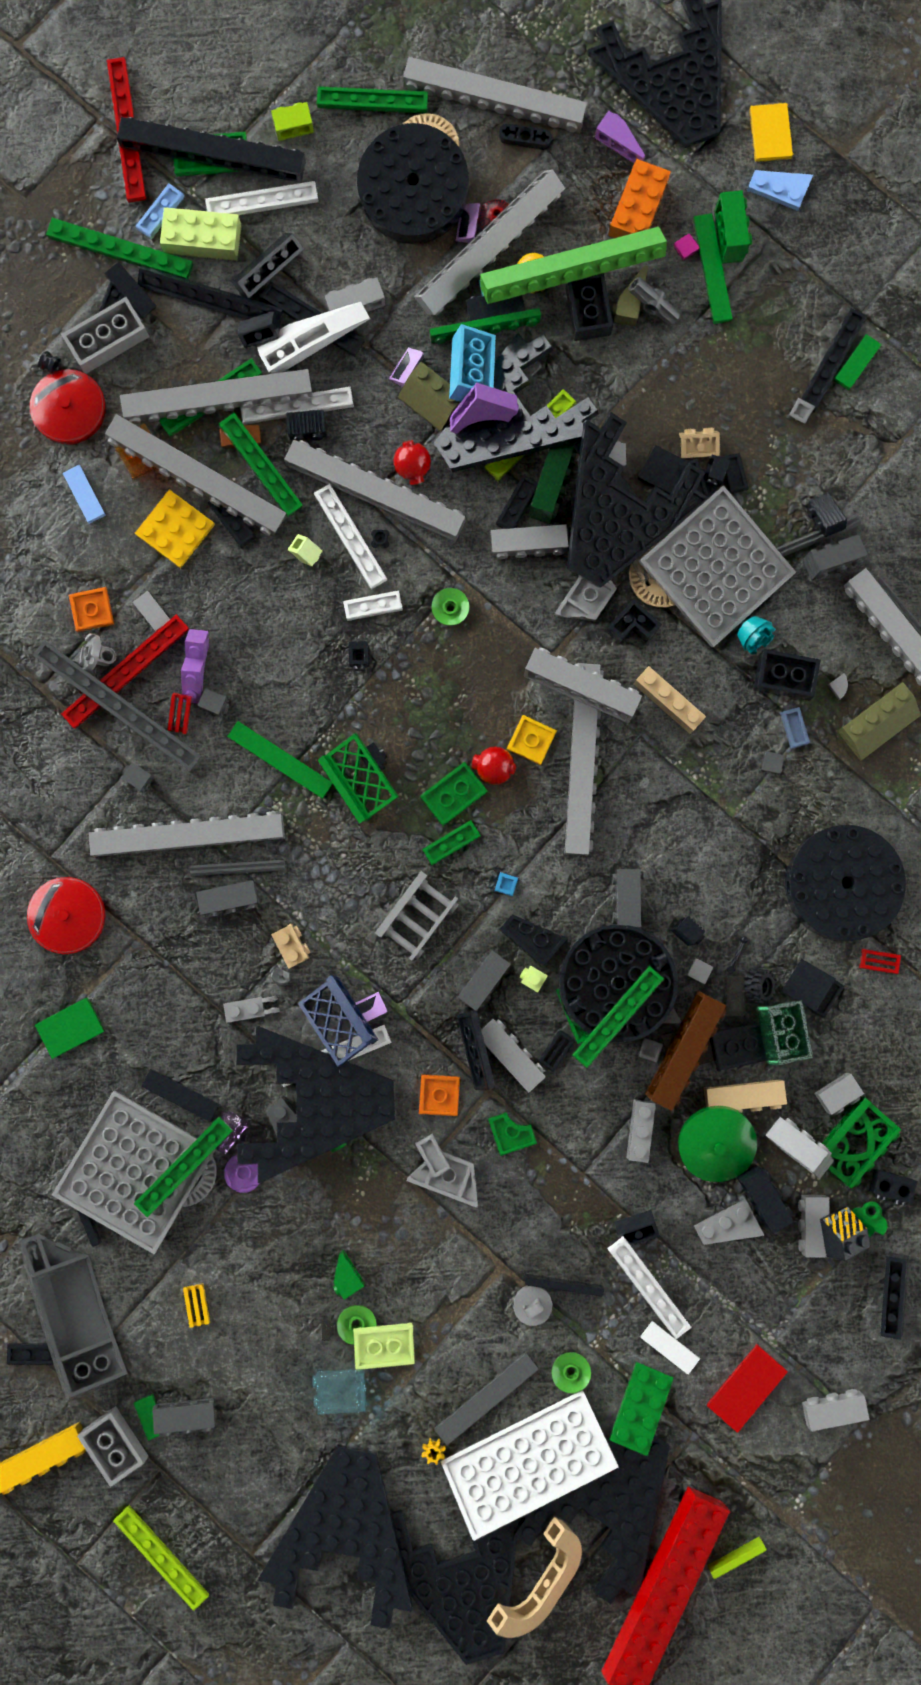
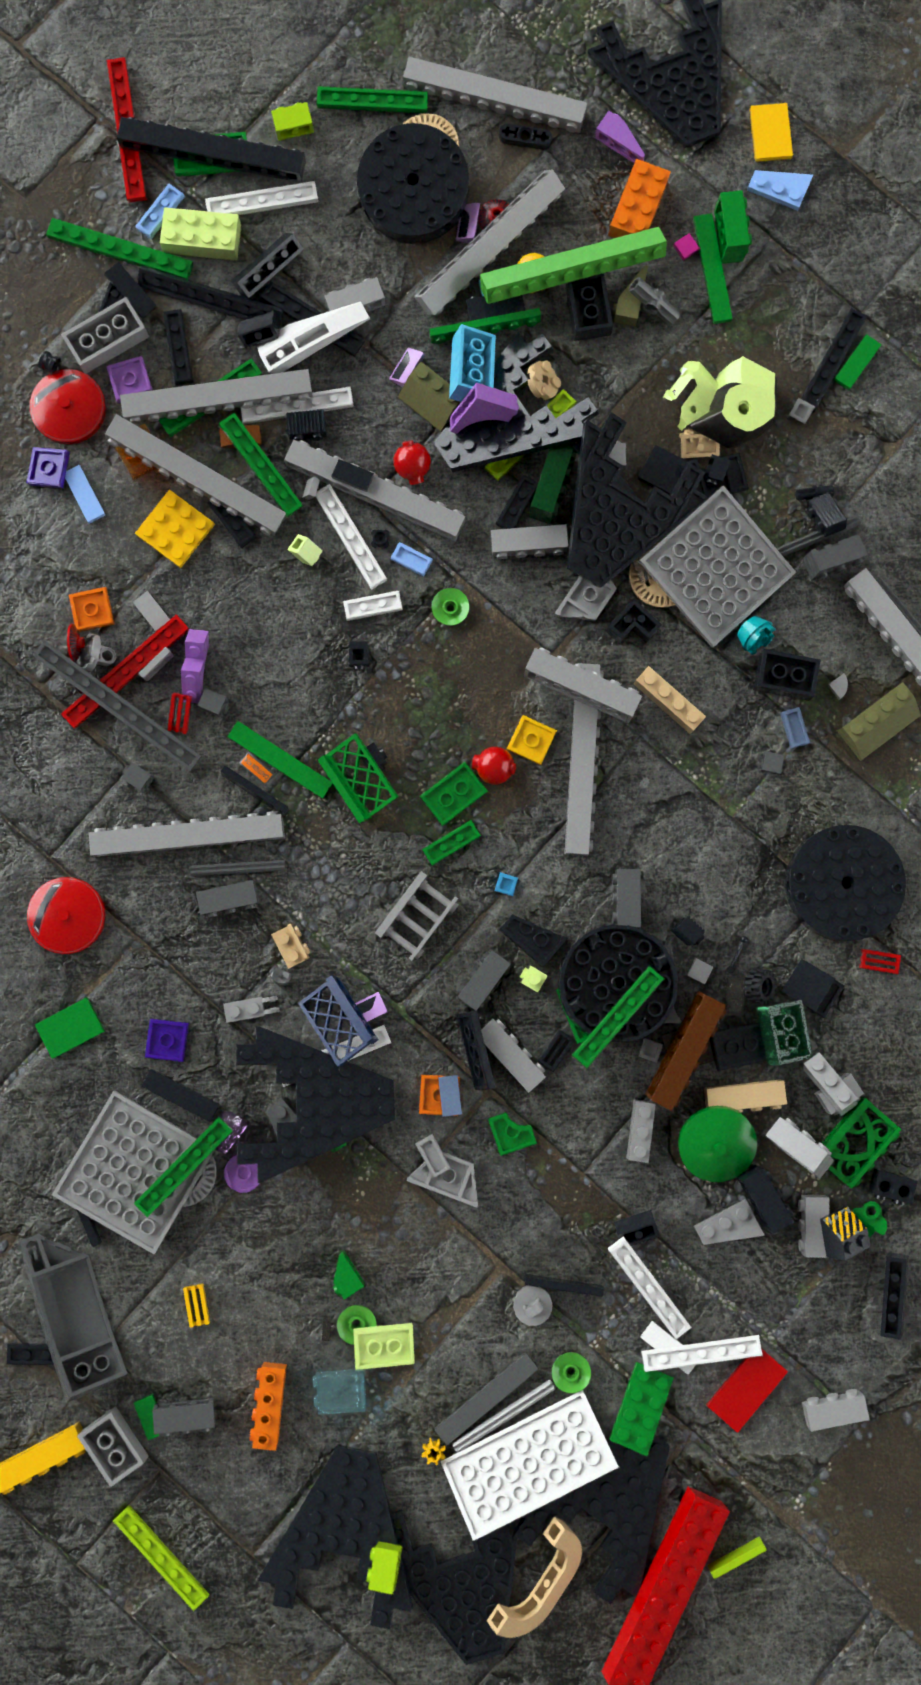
(48, 467): none -> tile
(74, 642): none -> dish
(129, 377): none -> medium lavender tile
(156, 664): none -> light grey tile
(166, 1040): none -> dark purple tile
(178, 347): none -> black tile
(255, 791): none -> black tile
(257, 768): none -> orange sticker
(269, 1406): none -> orange brick
(311, 488): none -> light grey tile
(352, 475): none -> black tile
(384, 1567): none -> lime brick
(411, 559): none -> light blue tile
(450, 1095): none -> sand blue tile
(503, 1416): none -> light grey axle
(543, 371): none -> tan plate
(701, 1353): none -> white tile
(732, 406): none -> yellowish green piece
(810, 493): none -> black axle
(830, 1084): none -> light grey brick

